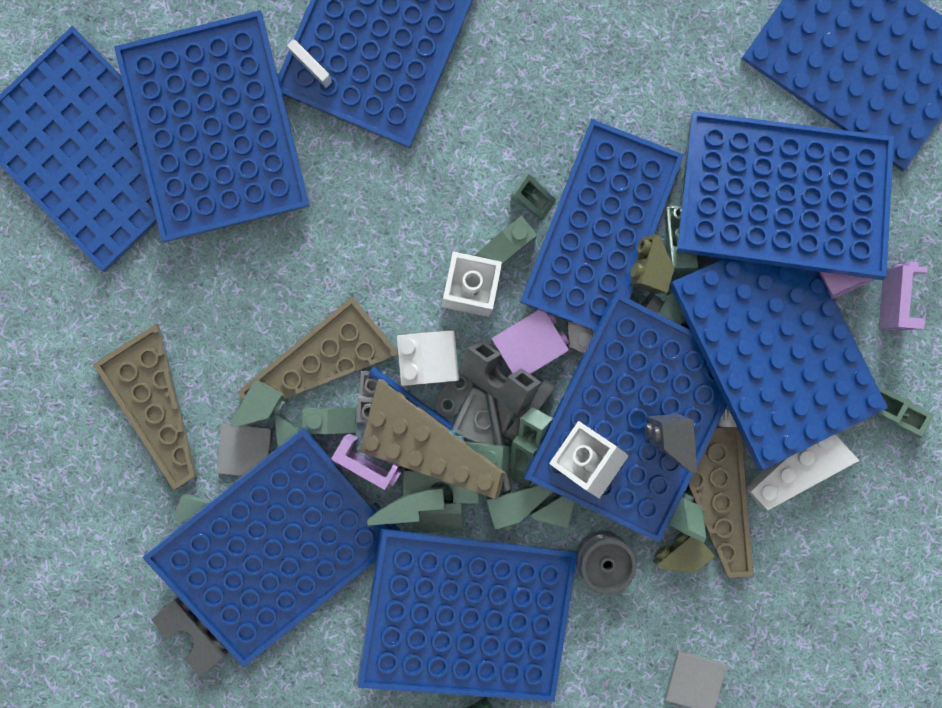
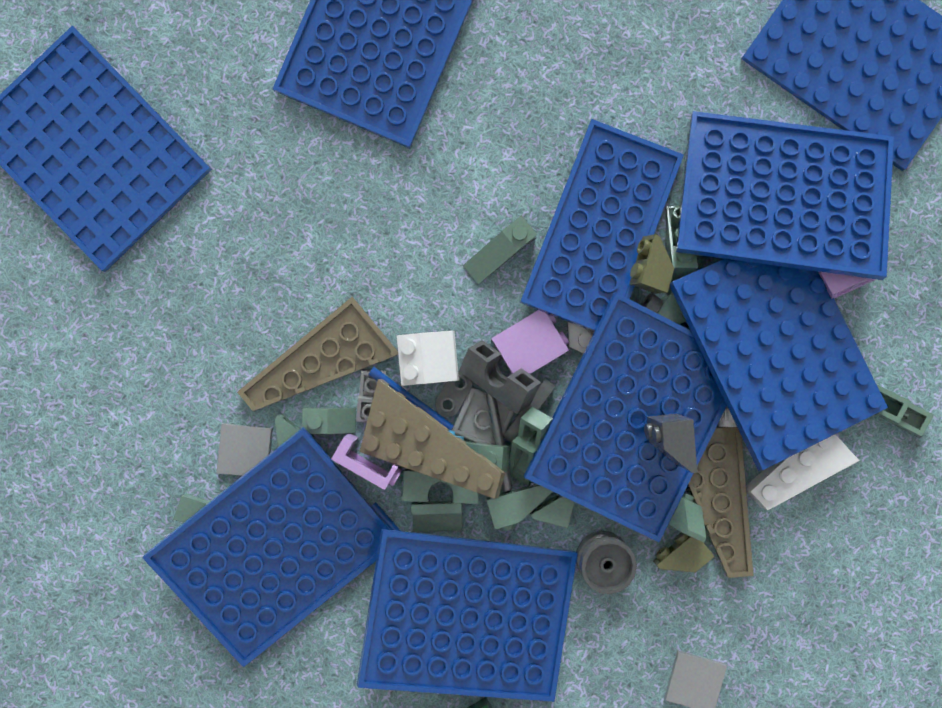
(146, 393): dark tan wing -> none
(206, 648): dark grey arch -> none
(212, 126): blue plate -> none
(259, 404): sand green slope -> none
(309, 63): white tile -> none
(408, 507): sand green slope -> none
(471, 284): white slope -> none
(532, 196): sand green slope -> none
(589, 459): white slope -> none
(897, 298): lavender panel -> none

